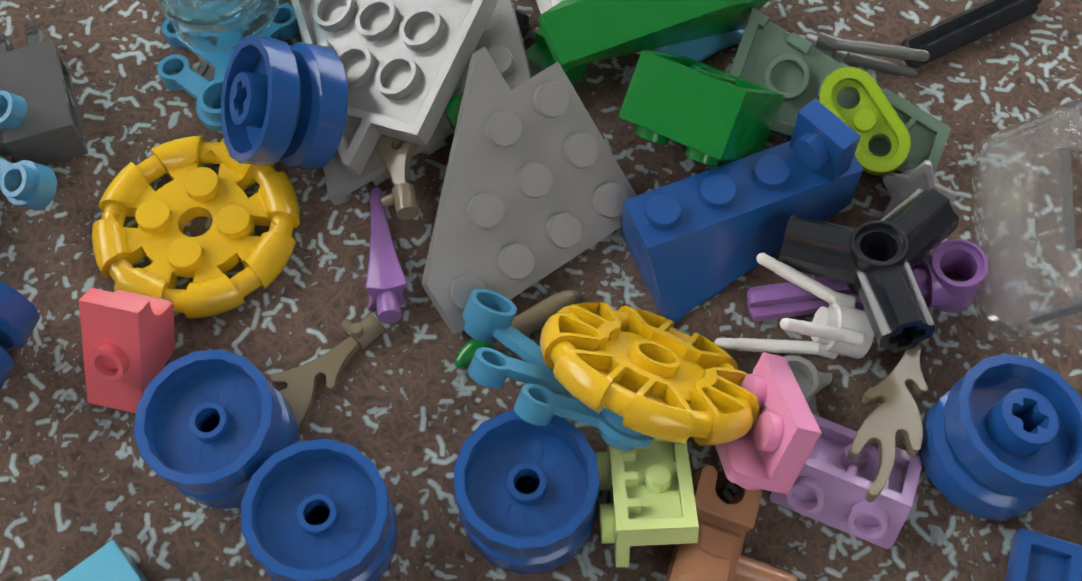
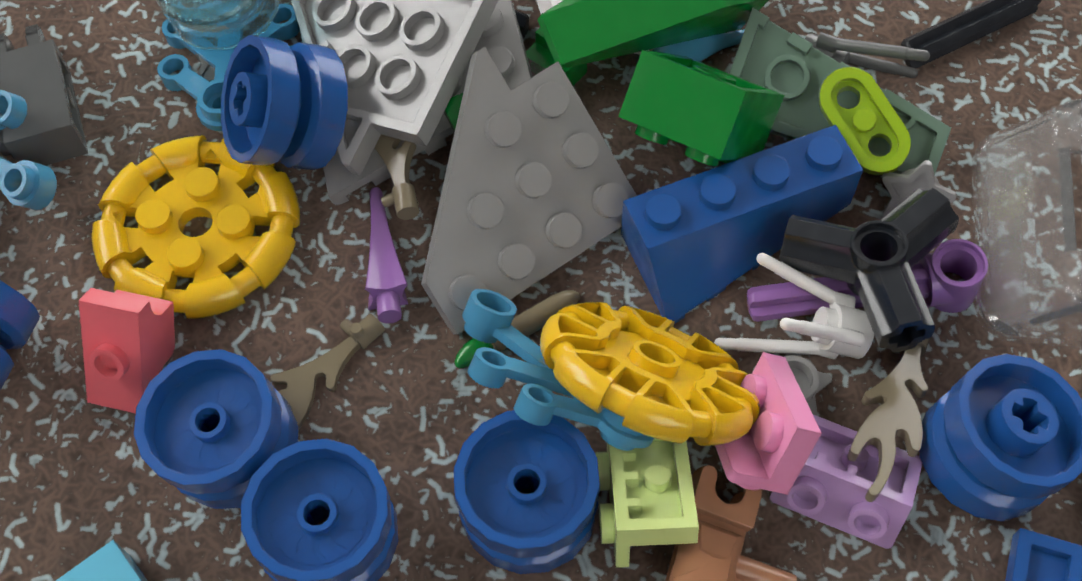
(823, 141): blue plate -> none

